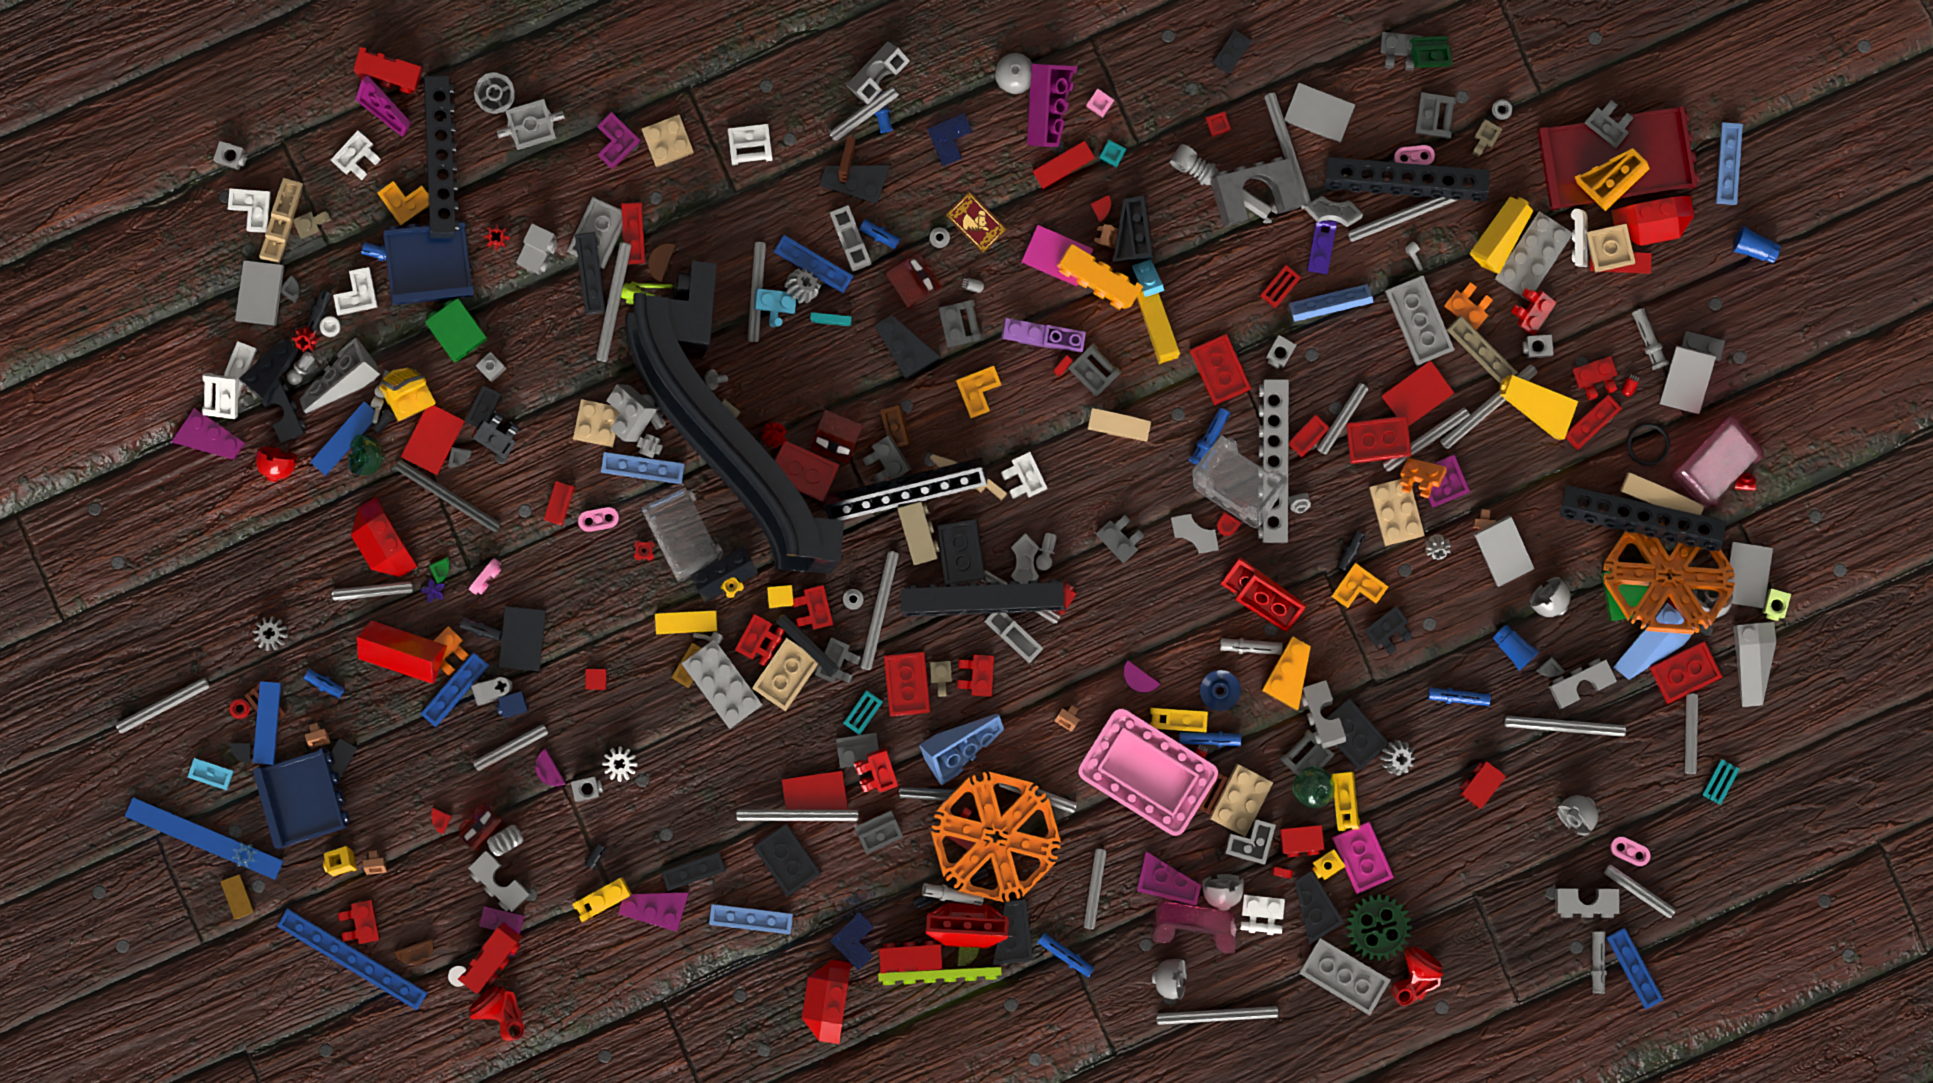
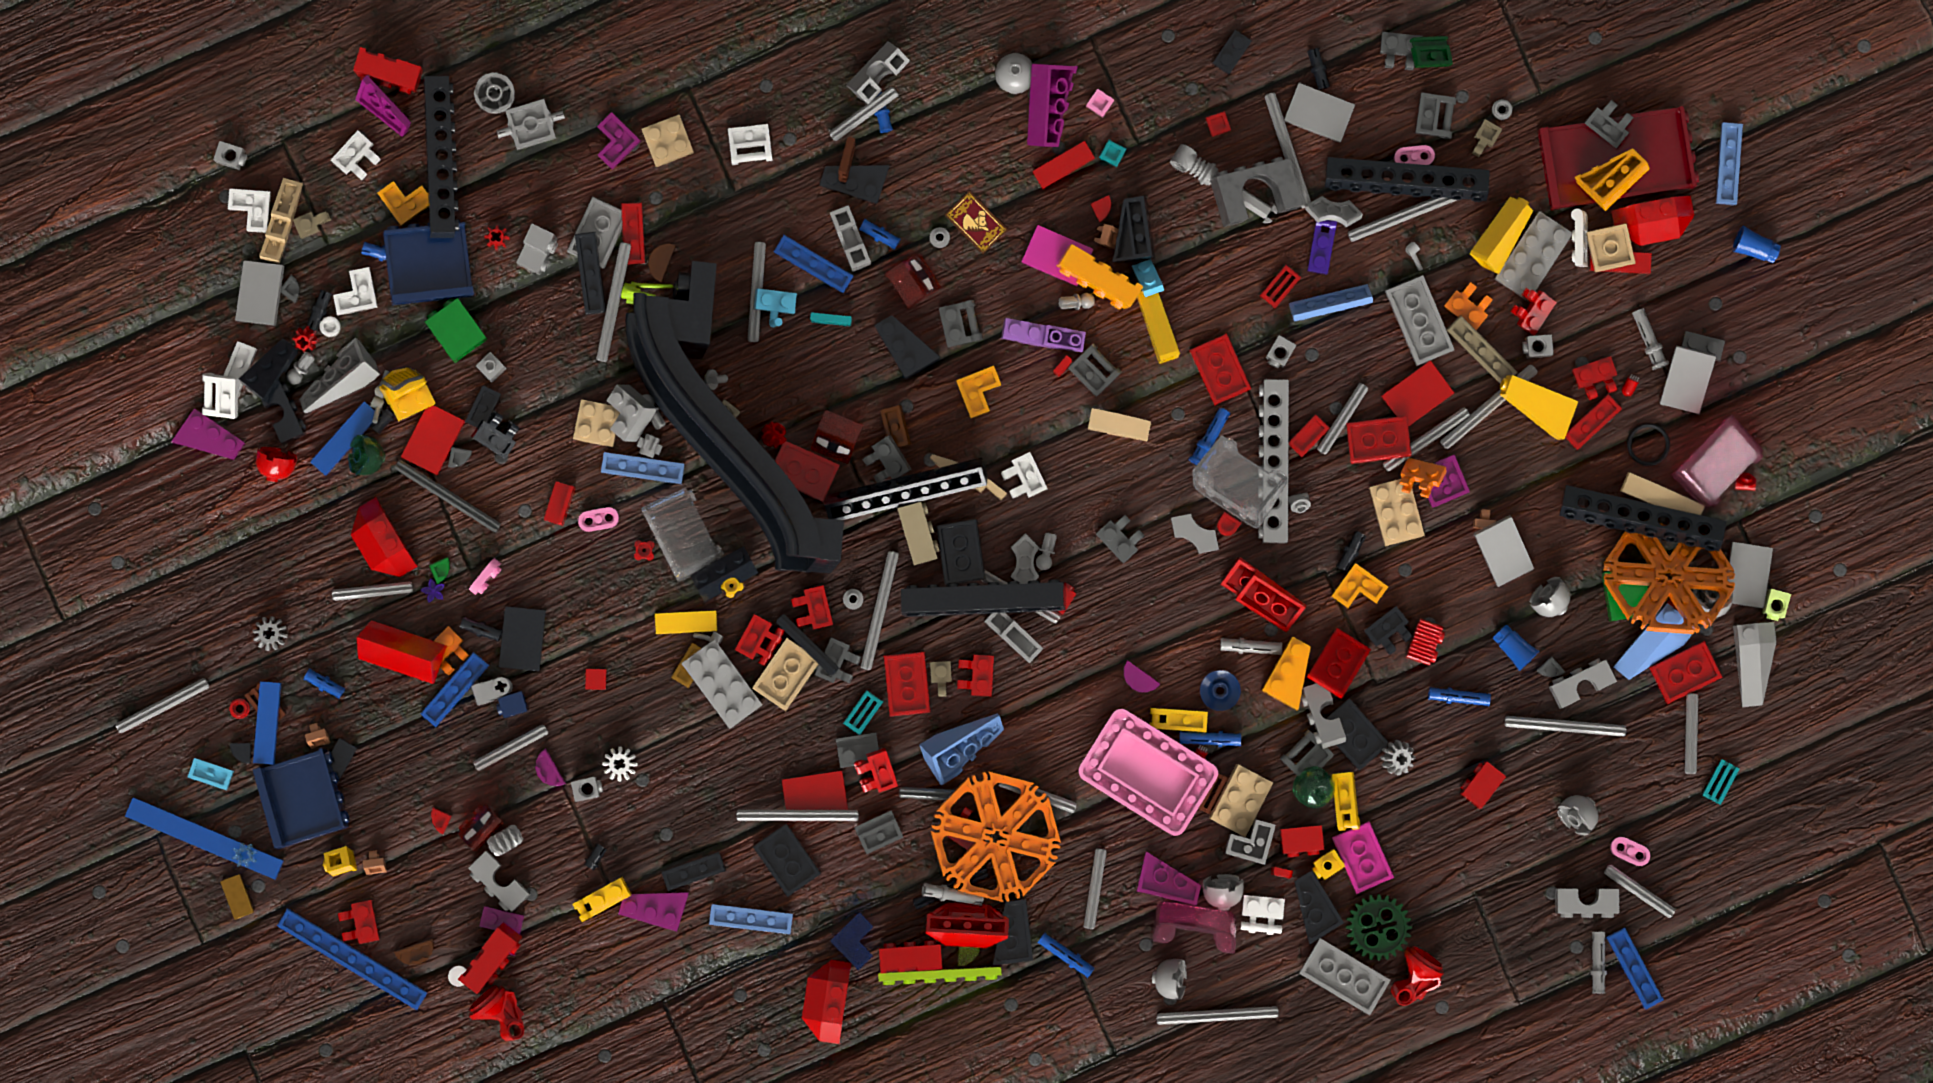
(780, 596): yellow panel -> none
(802, 285): light grey gear -> none
(944, 136): clear blue plate -> none
(973, 285): light grey piece -> none
(1068, 719): nougat tile -> none
(1085, 301): none -> light grey axle
(1318, 69): none -> black pin
(1338, 663): none -> red tile
(1424, 642): none -> red brick
(1437, 546): light grey gear -> none

